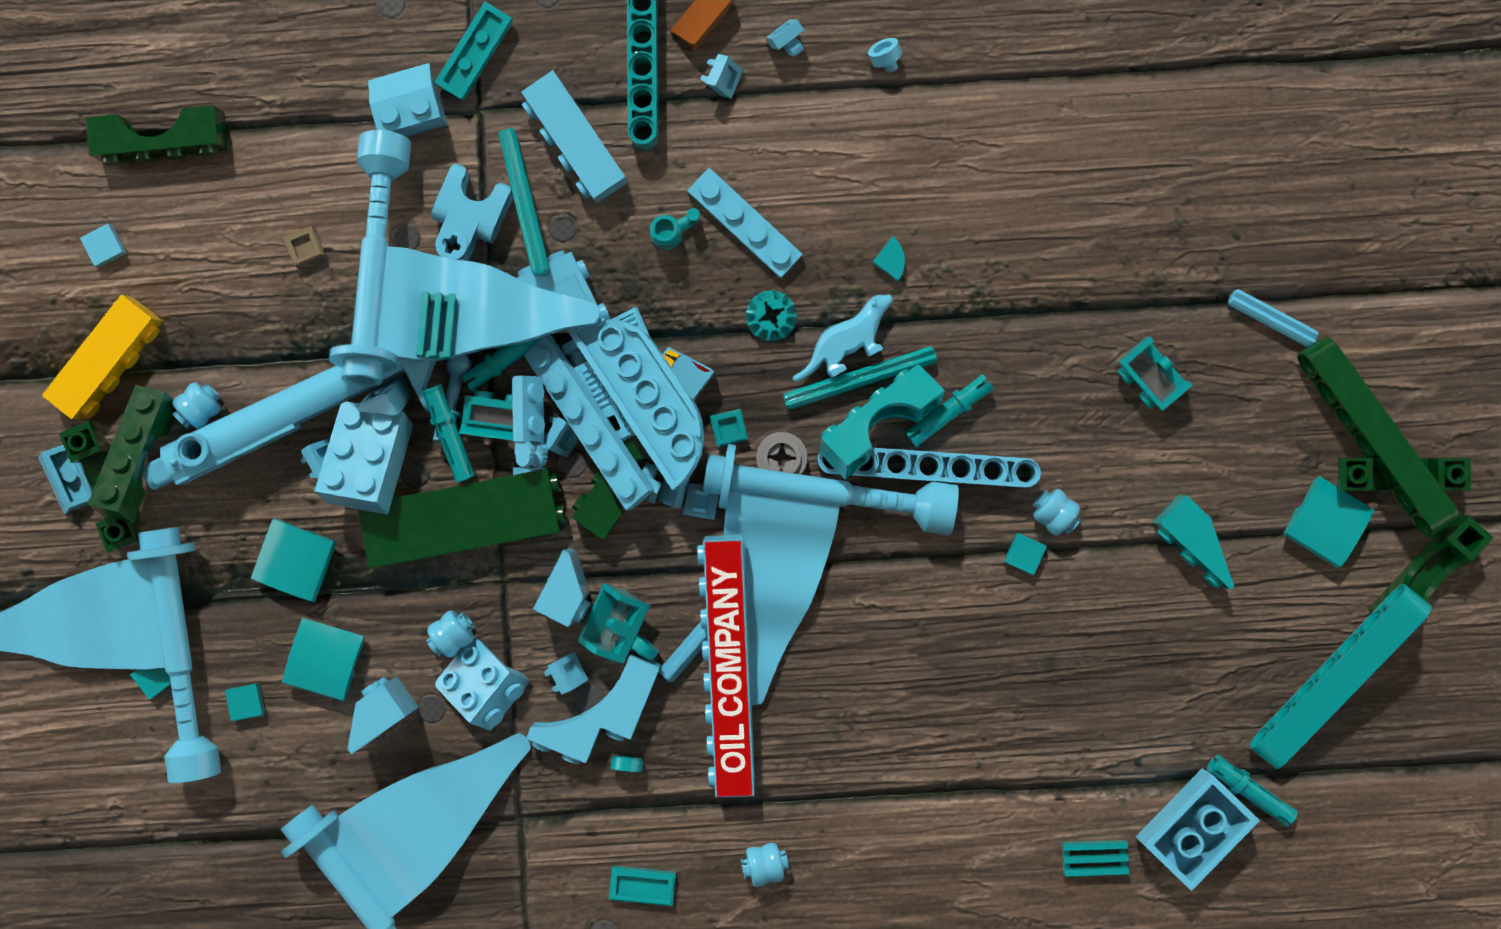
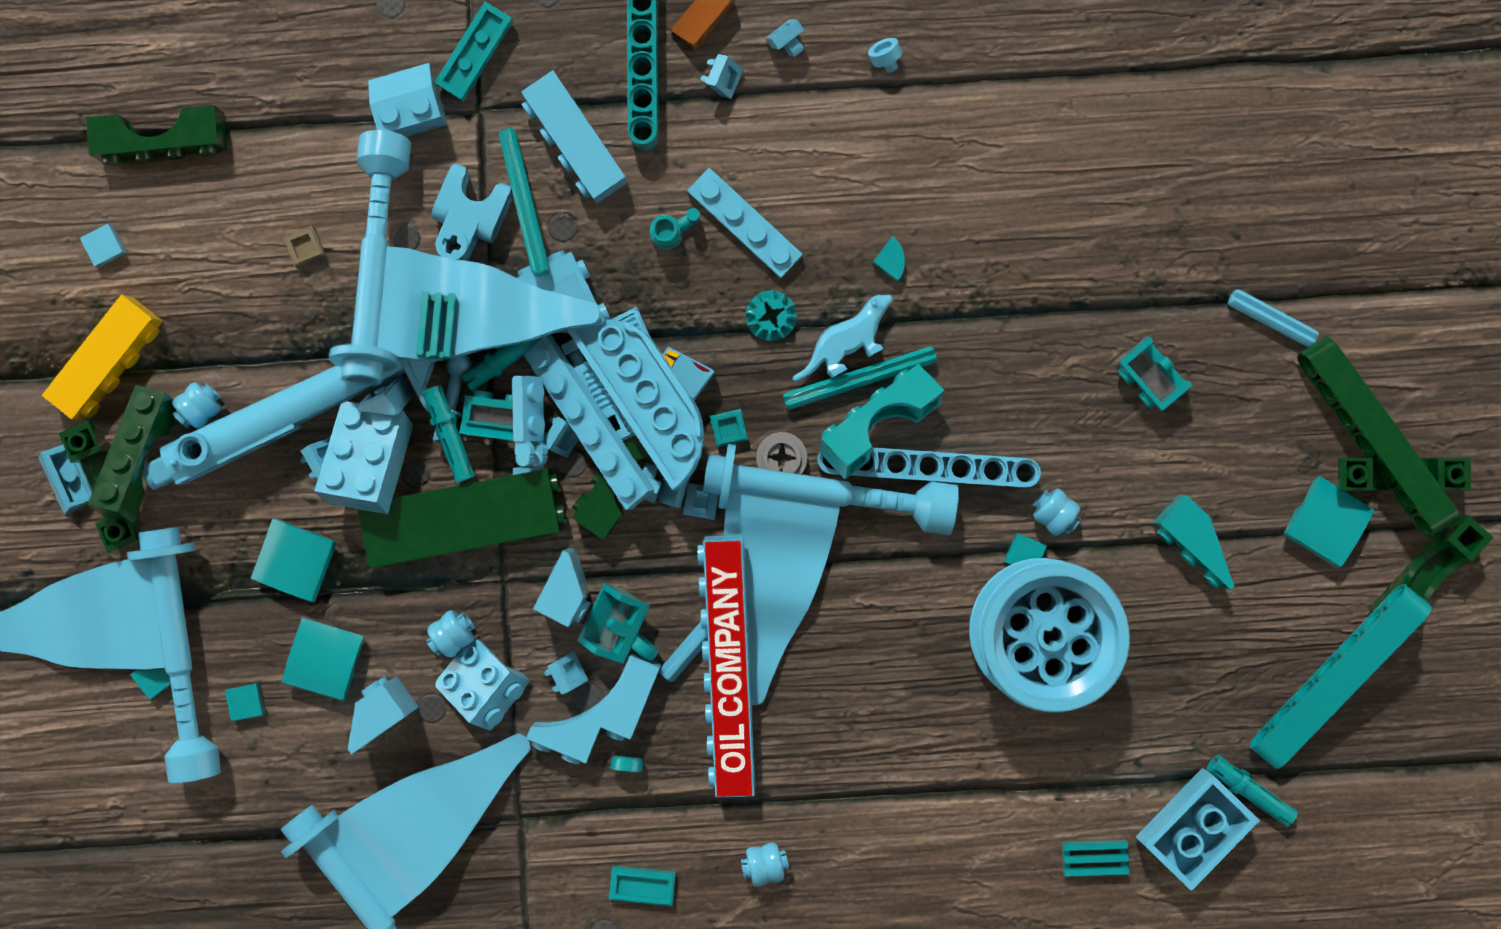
(949, 410): teal pin -> none
(1080, 676): none -> medium azure wheel

